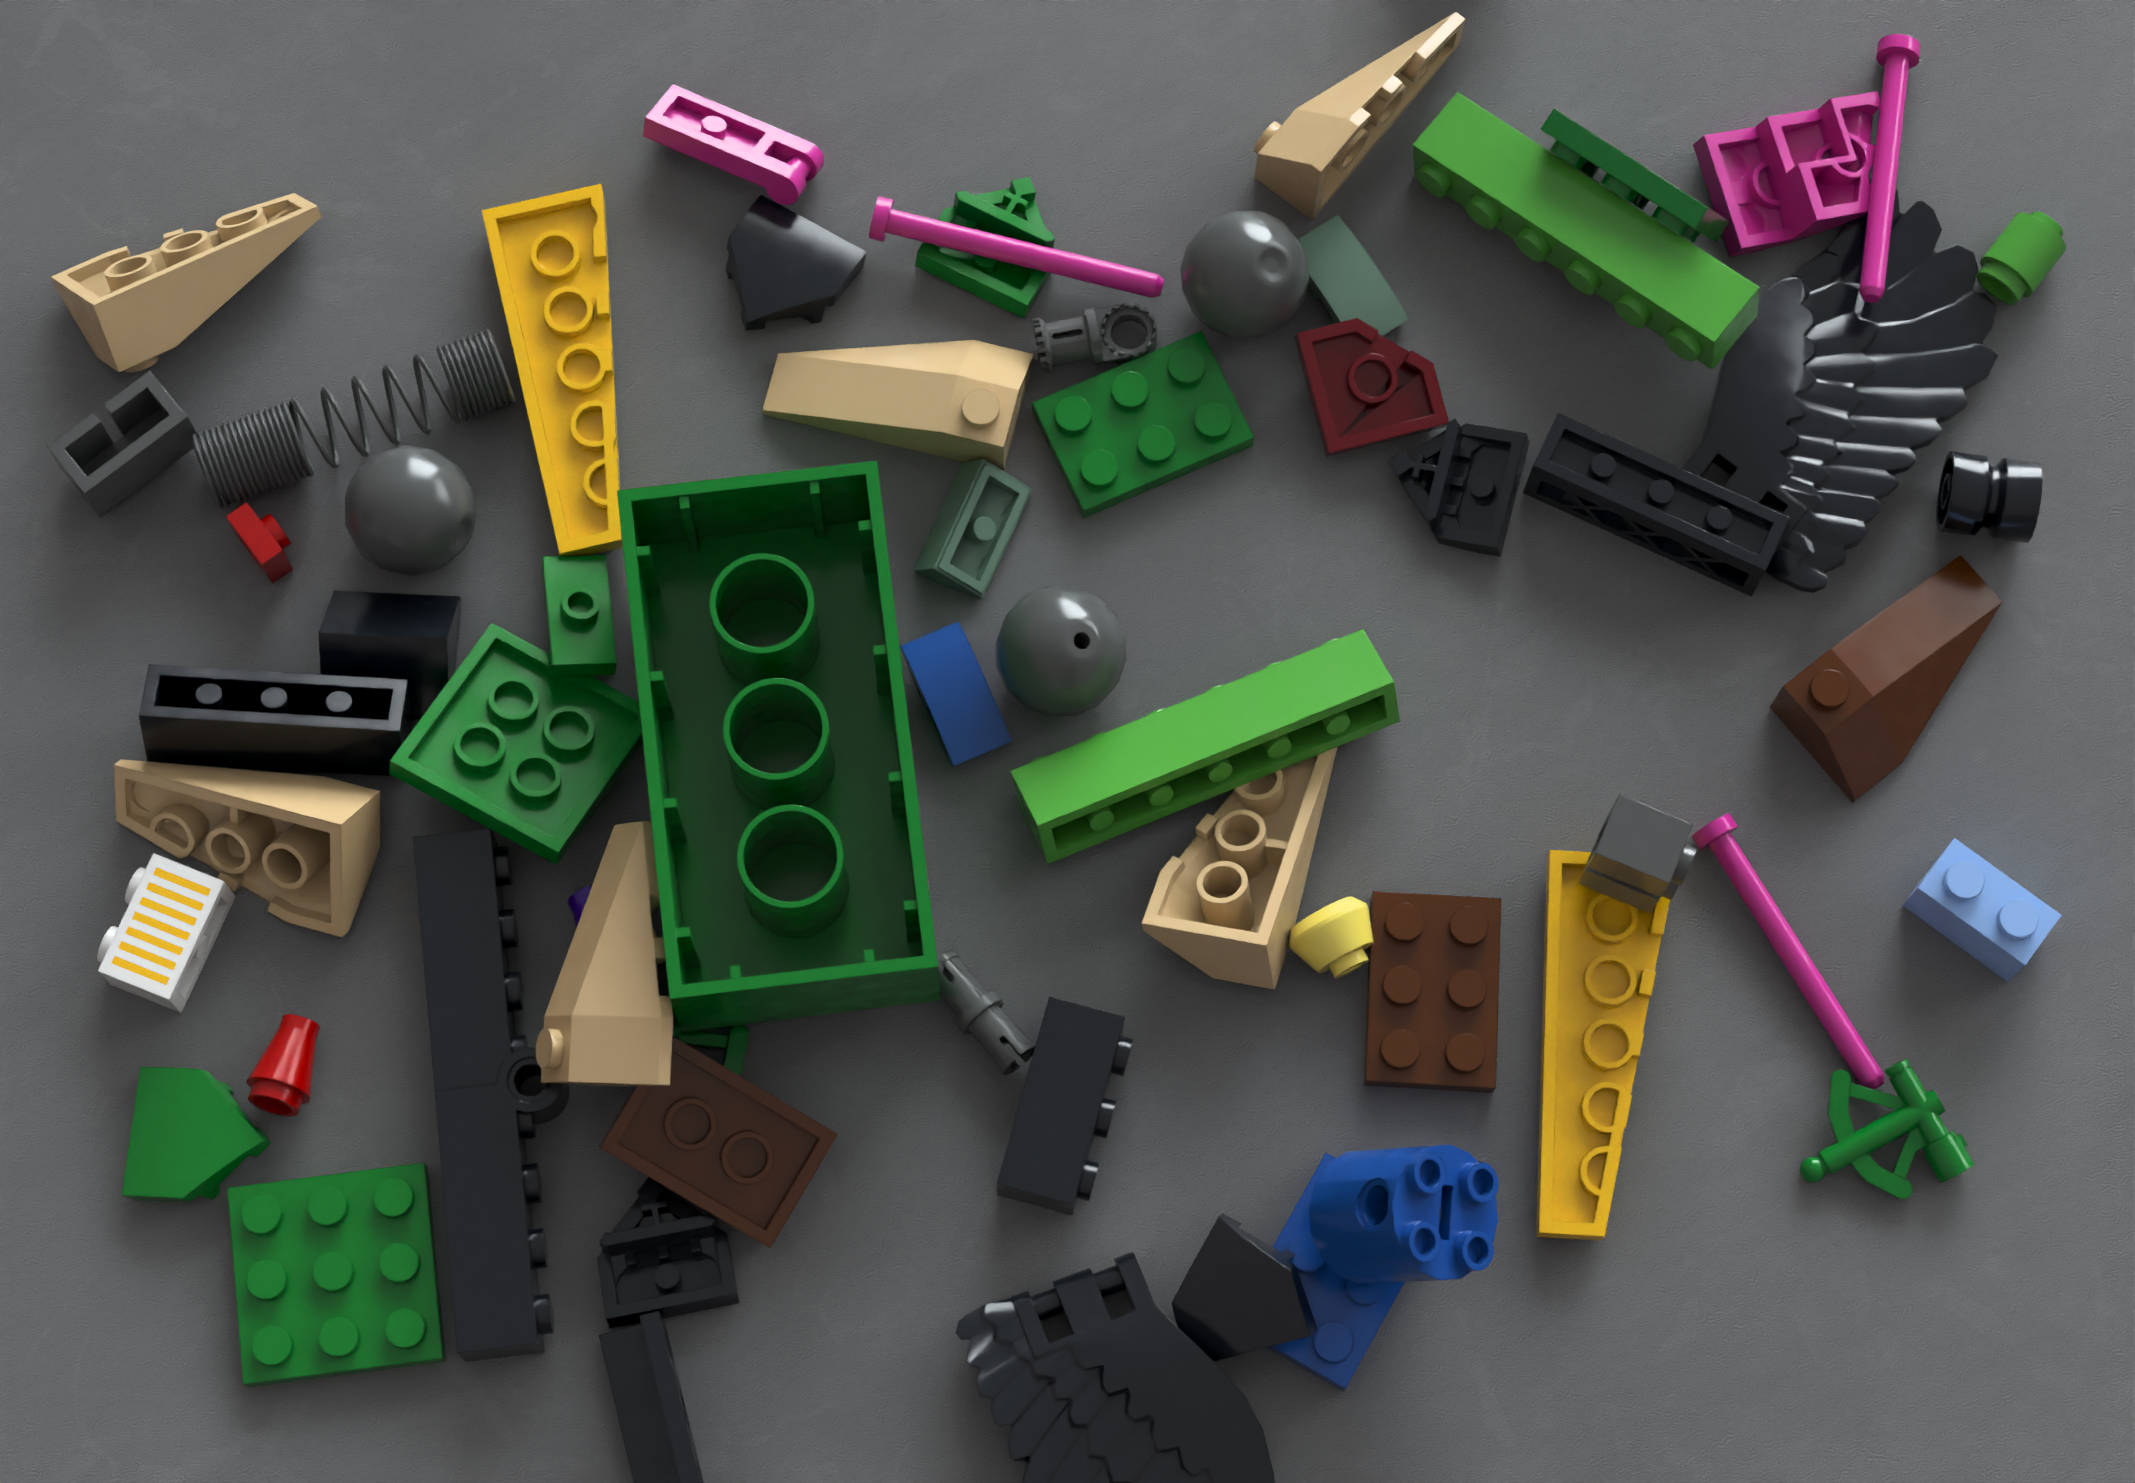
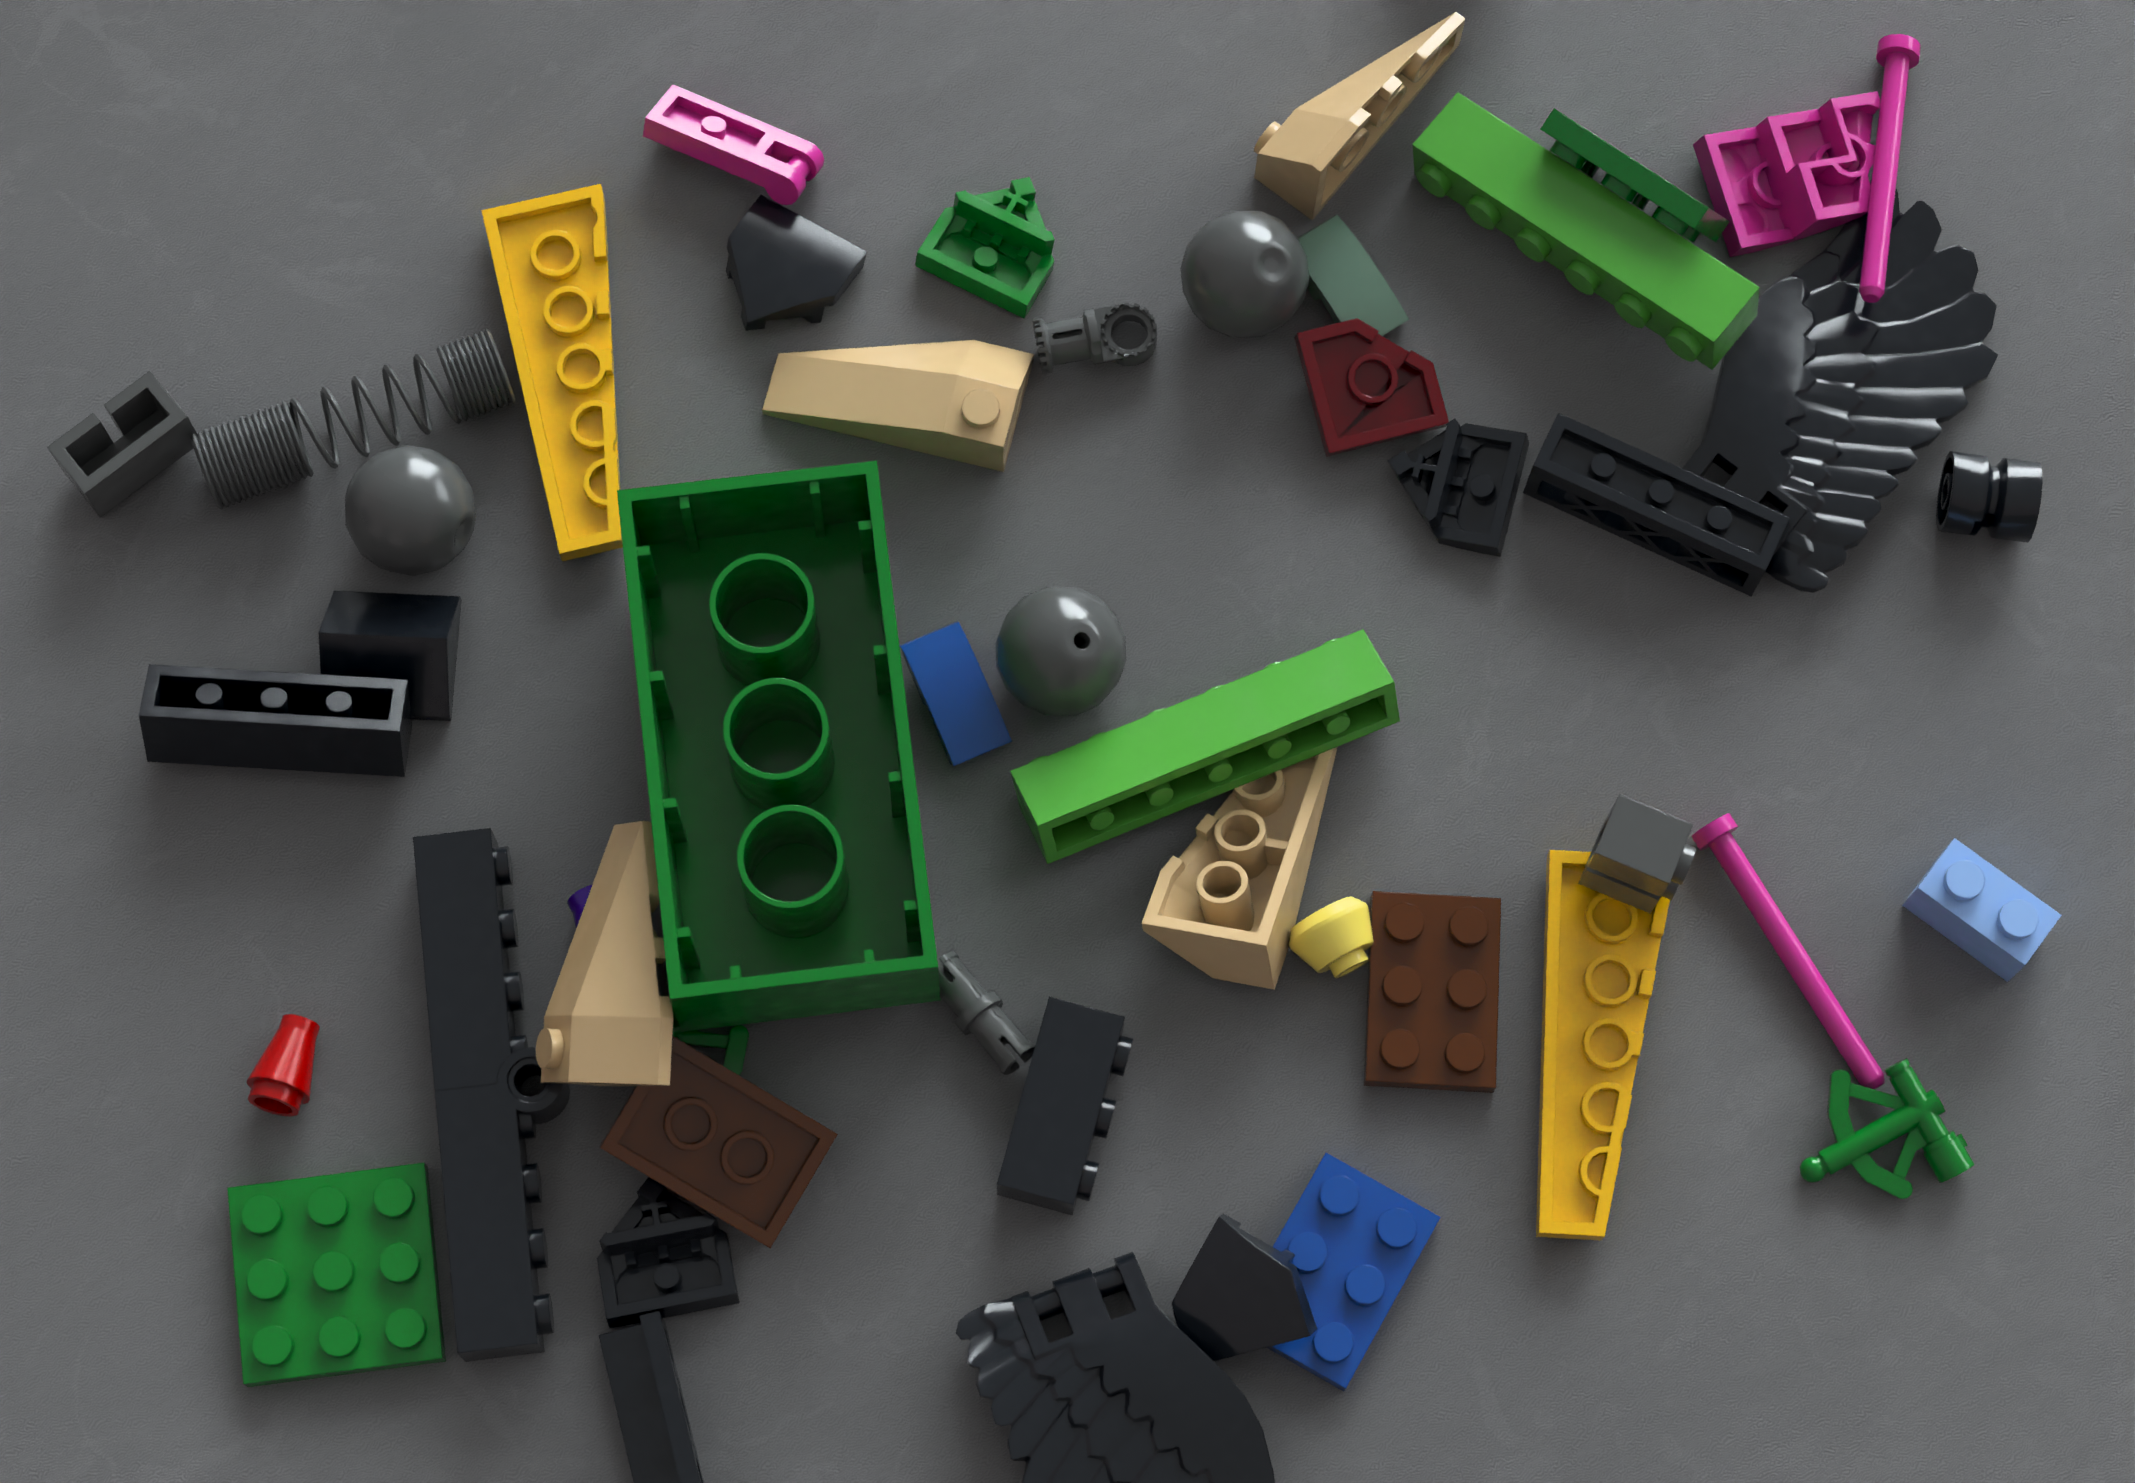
(156, 299): tan wedge -> none
(164, 932): white brick -> none
(185, 1136): green slope -> none
(263, 541): red plate -> none
(277, 834): tan wedge -> none
(521, 744): green plate -> none
(578, 615): green plate -> none
(973, 528): sand green slope -> none
(1011, 250): dark pink bar -> none
(1142, 424): green plate -> none
(1405, 1214): blue cylinder -> none
(1881, 684): reddish brown wedge -> none
(2021, 257): bright green brick -> none

